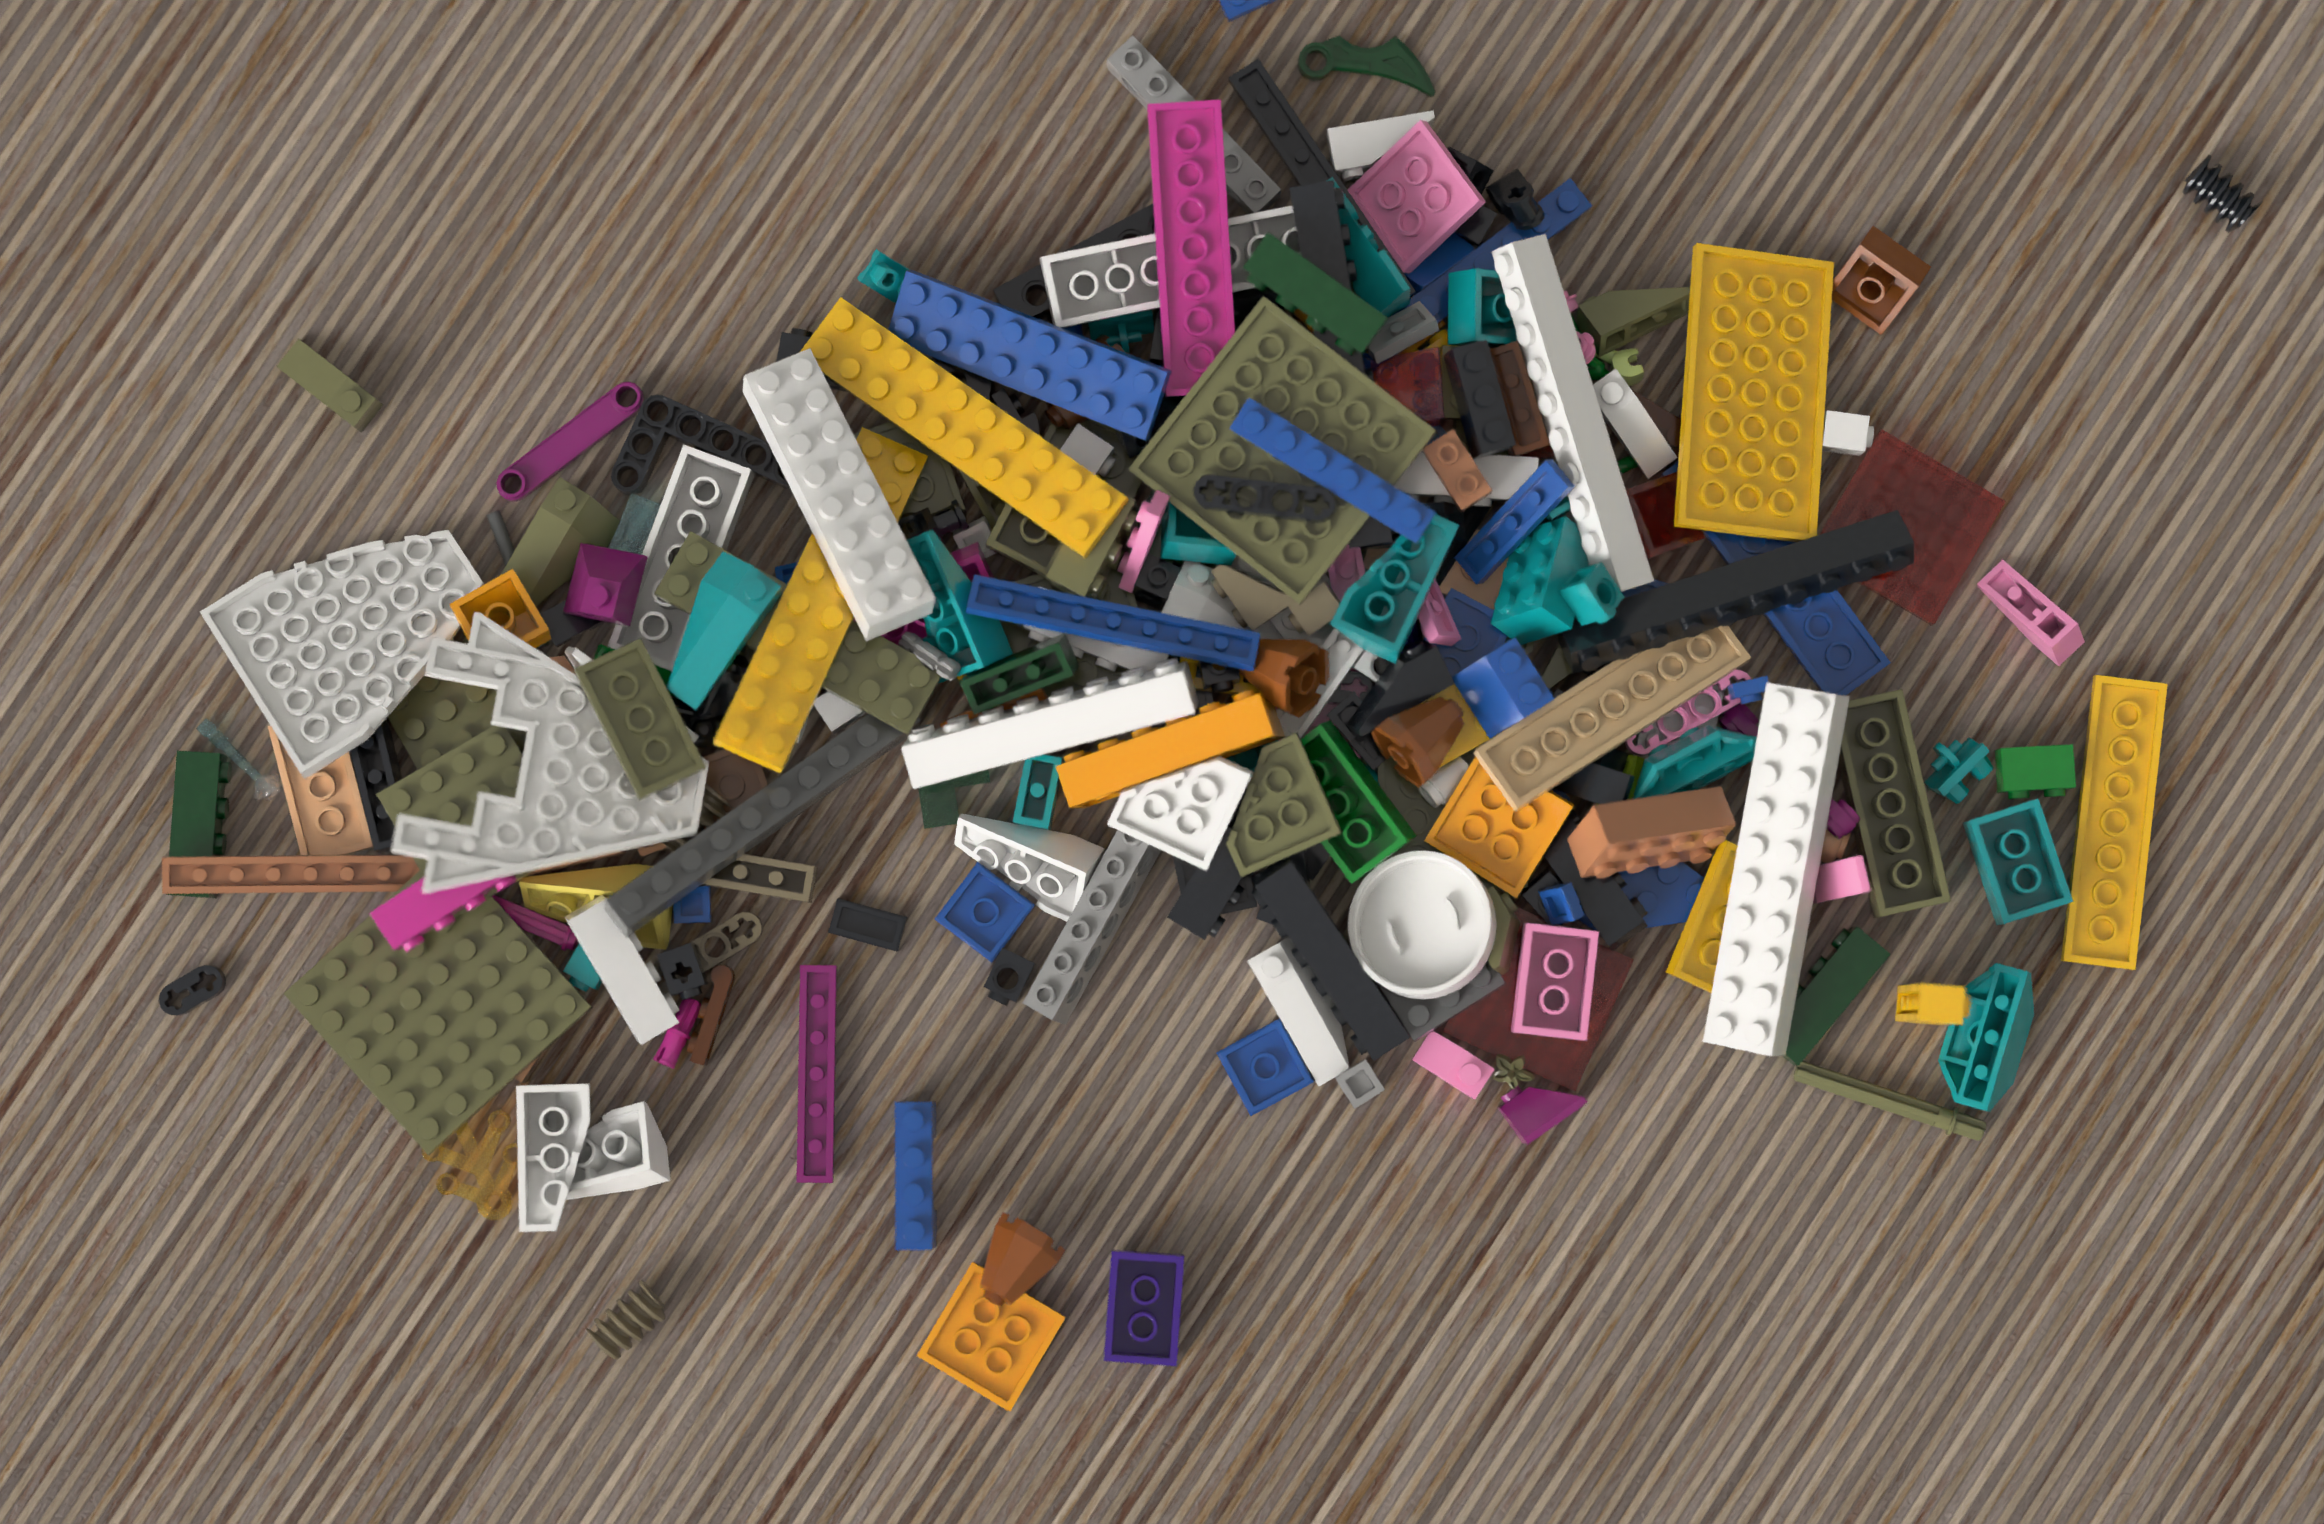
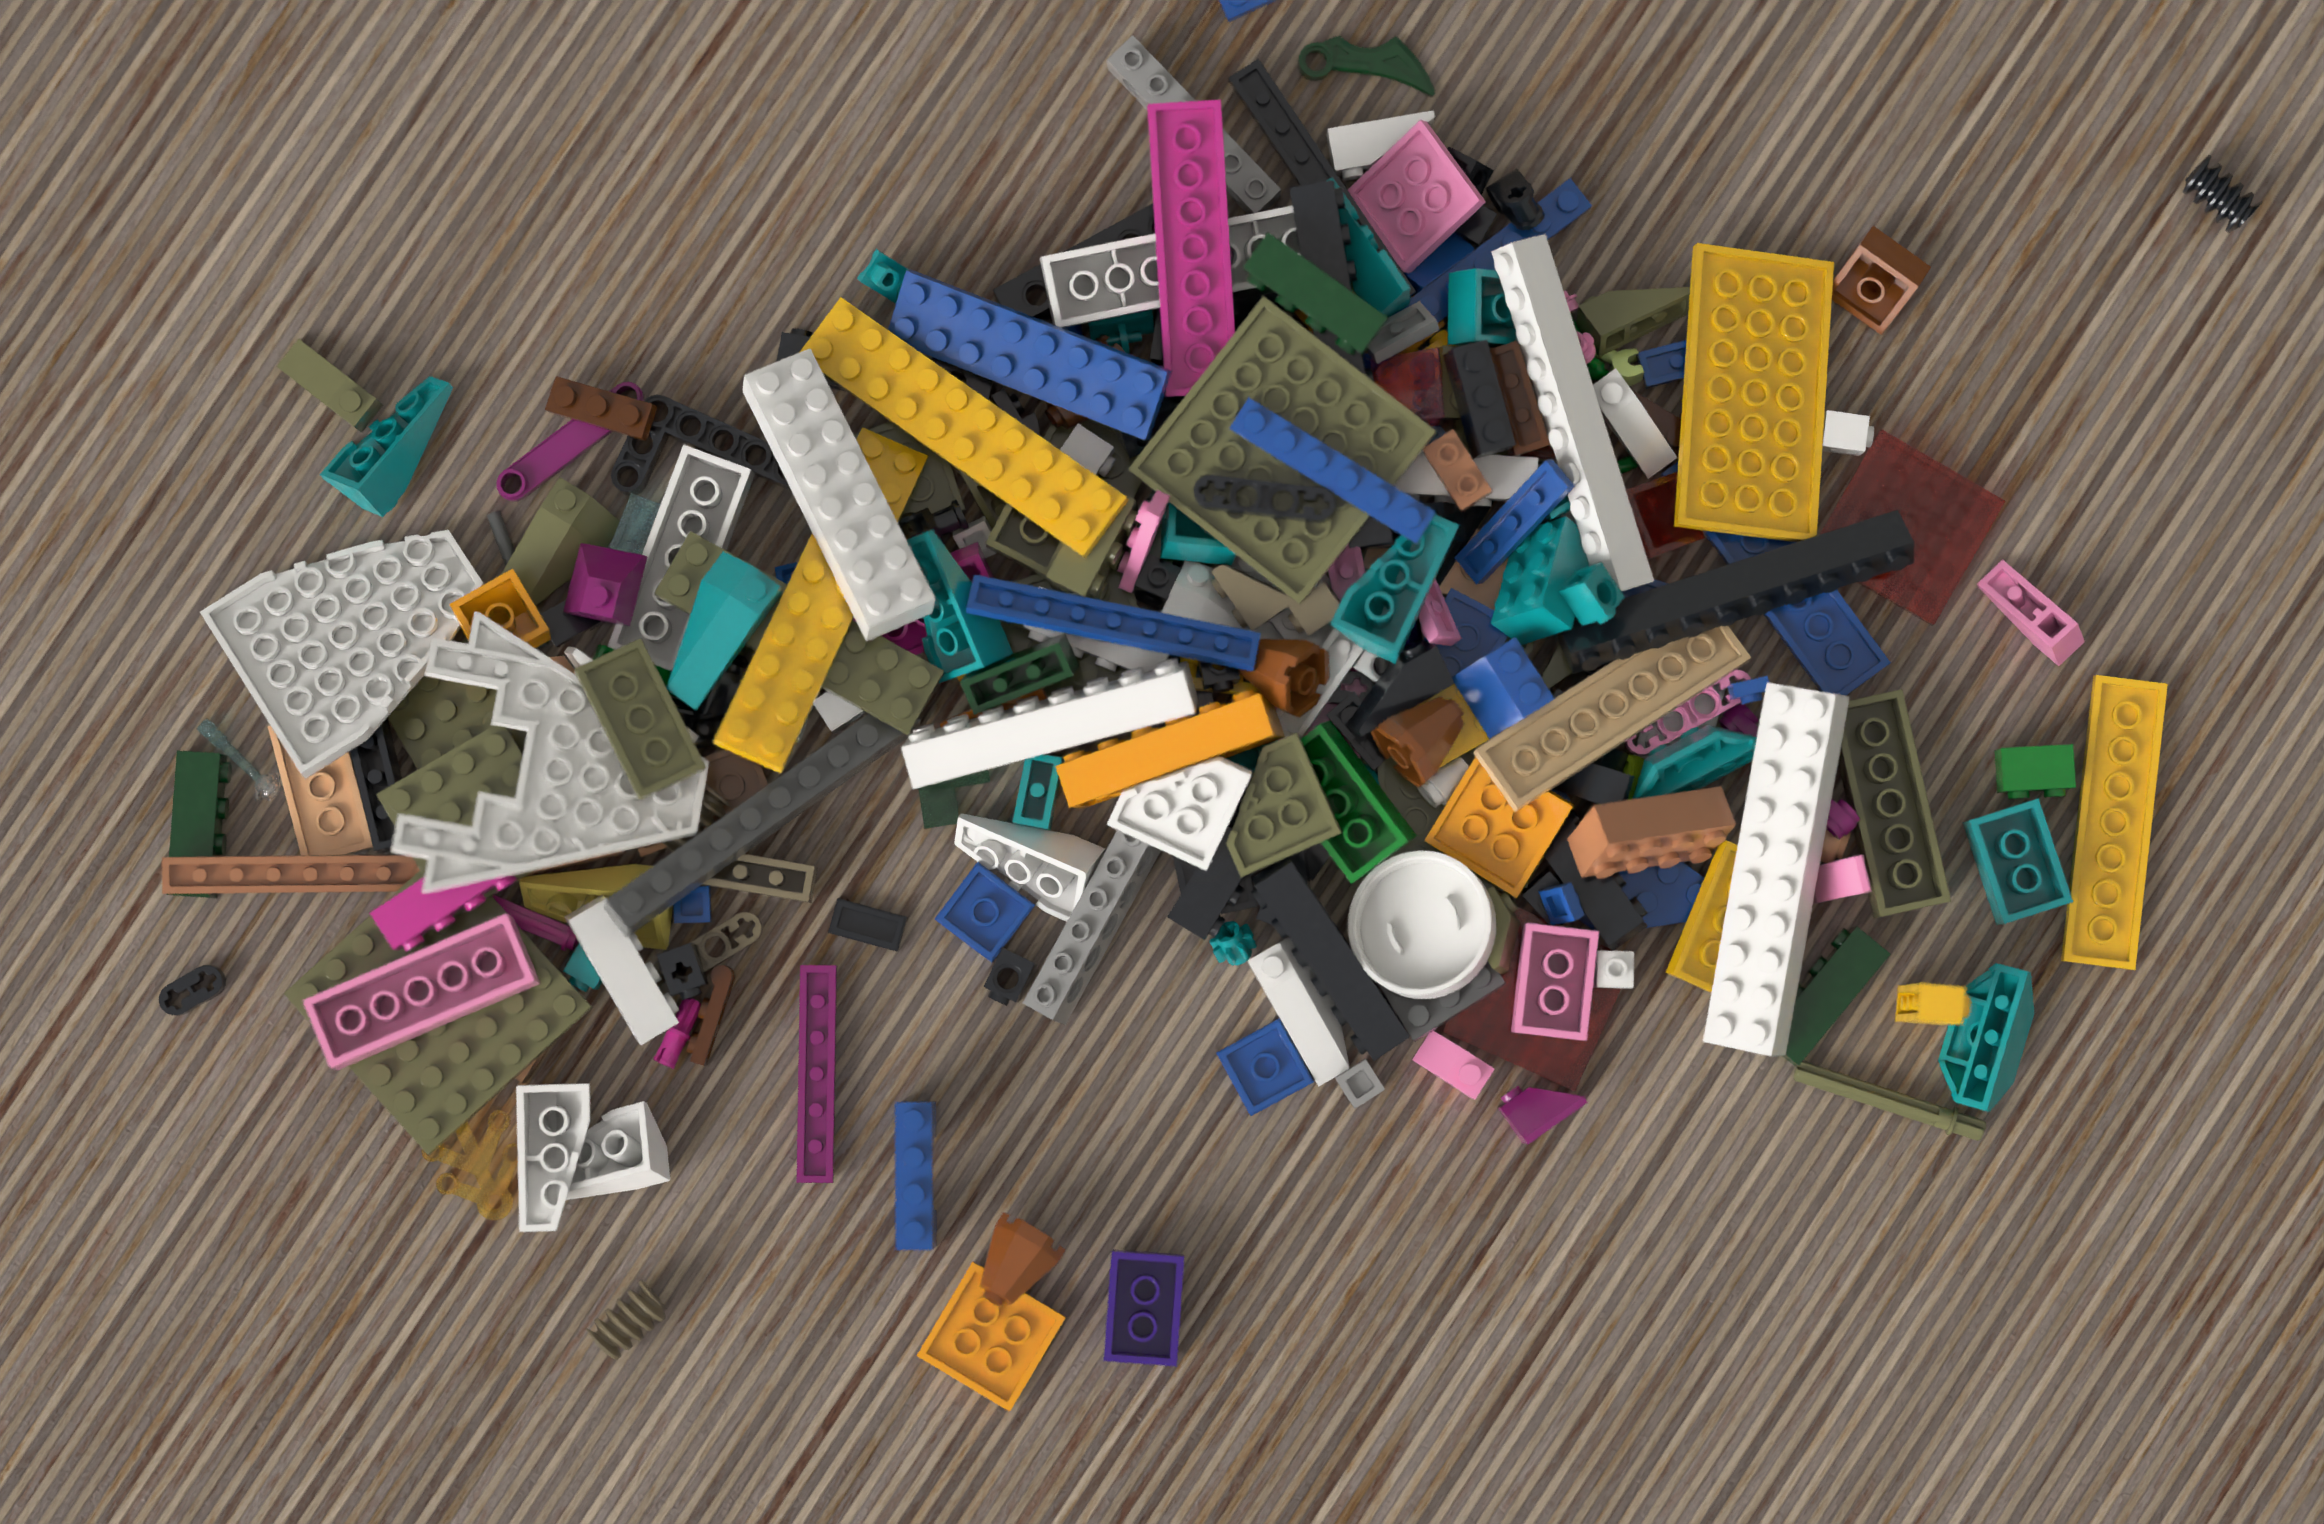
(384, 461): none -> teal wedge
(421, 992): none -> bright pink brick
(601, 408): none -> reddish brown plate
(930, 656): light grey axle -> none
(1233, 943): none -> teal gear
(1511, 1070): olive plant -> none
(1614, 969): none -> white brick
(1663, 364): none -> blue plate
(1954, 764): teal hips -> none

